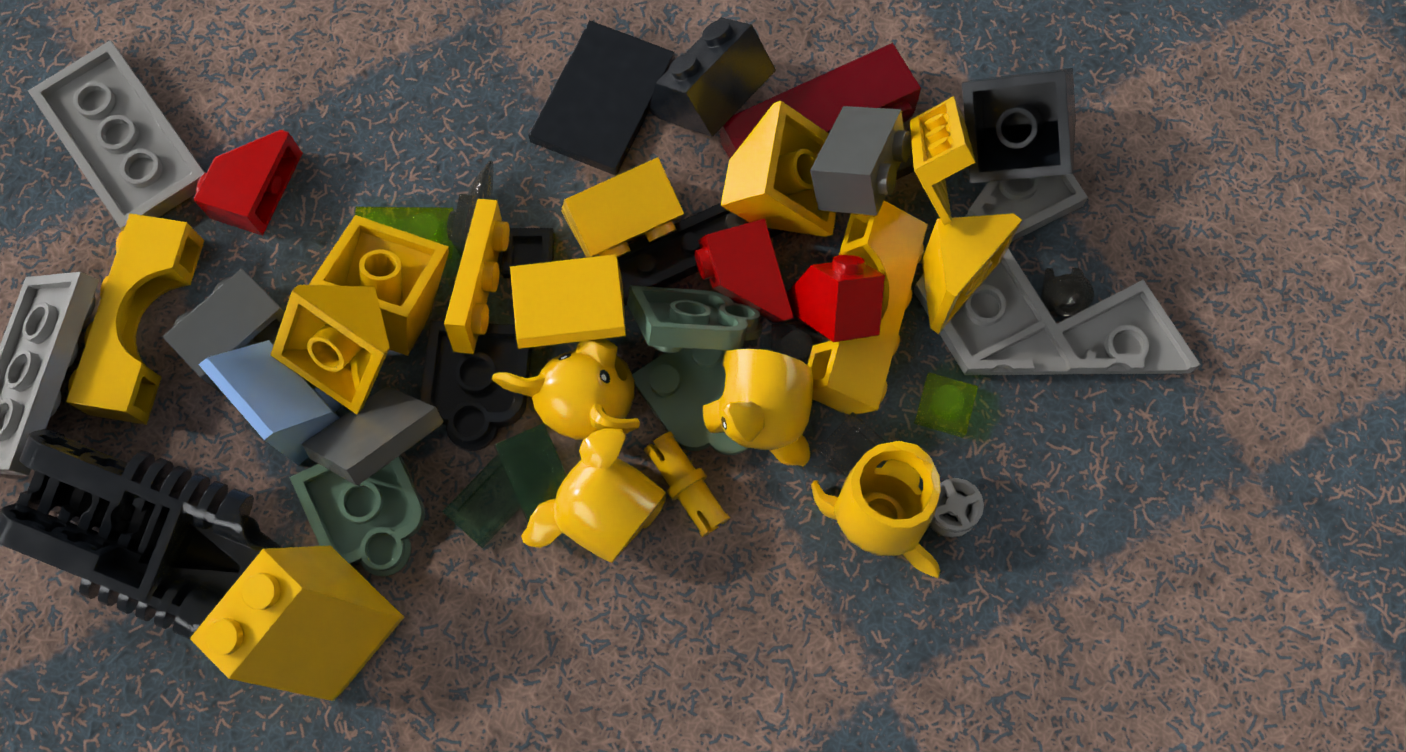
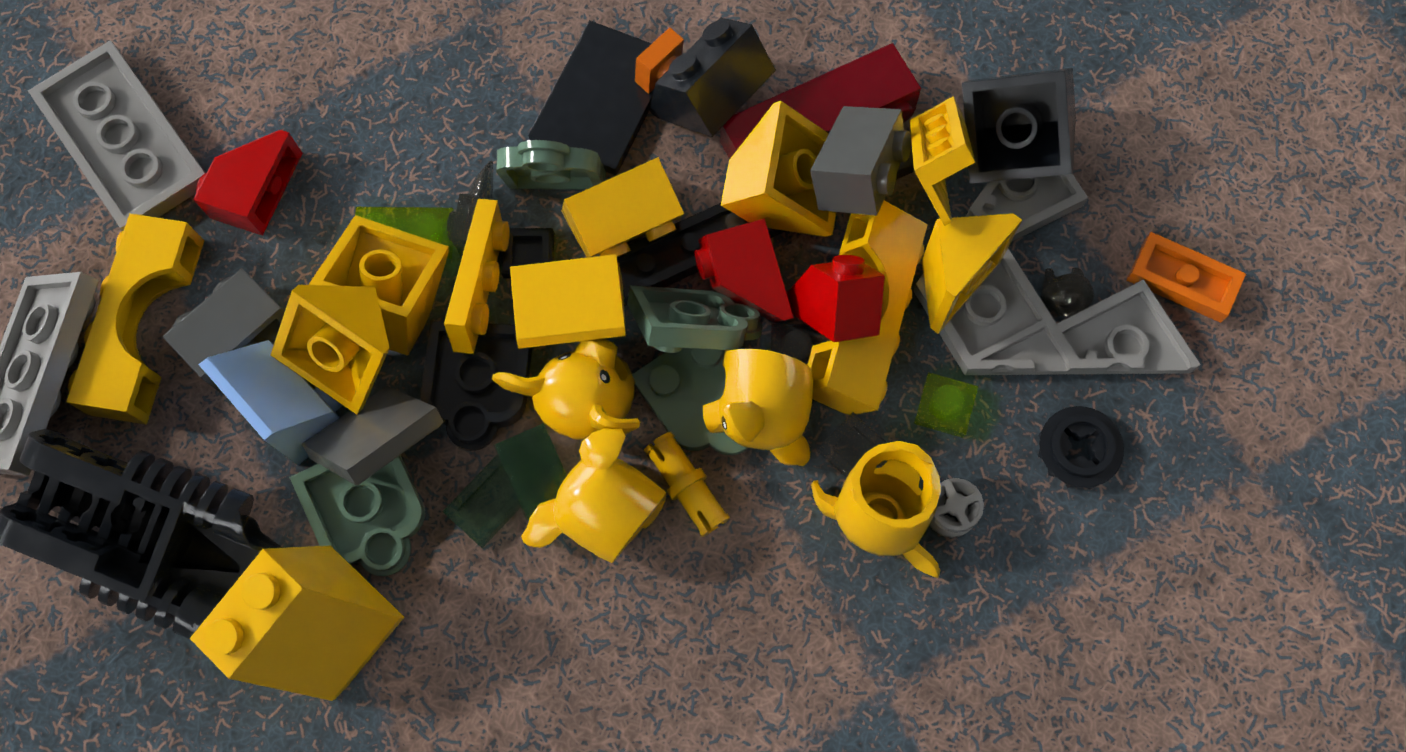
(549, 166): none -> sand green plate
(657, 58): none -> orange plate
(1081, 422): none -> black gear
(1187, 277): none -> orange plate

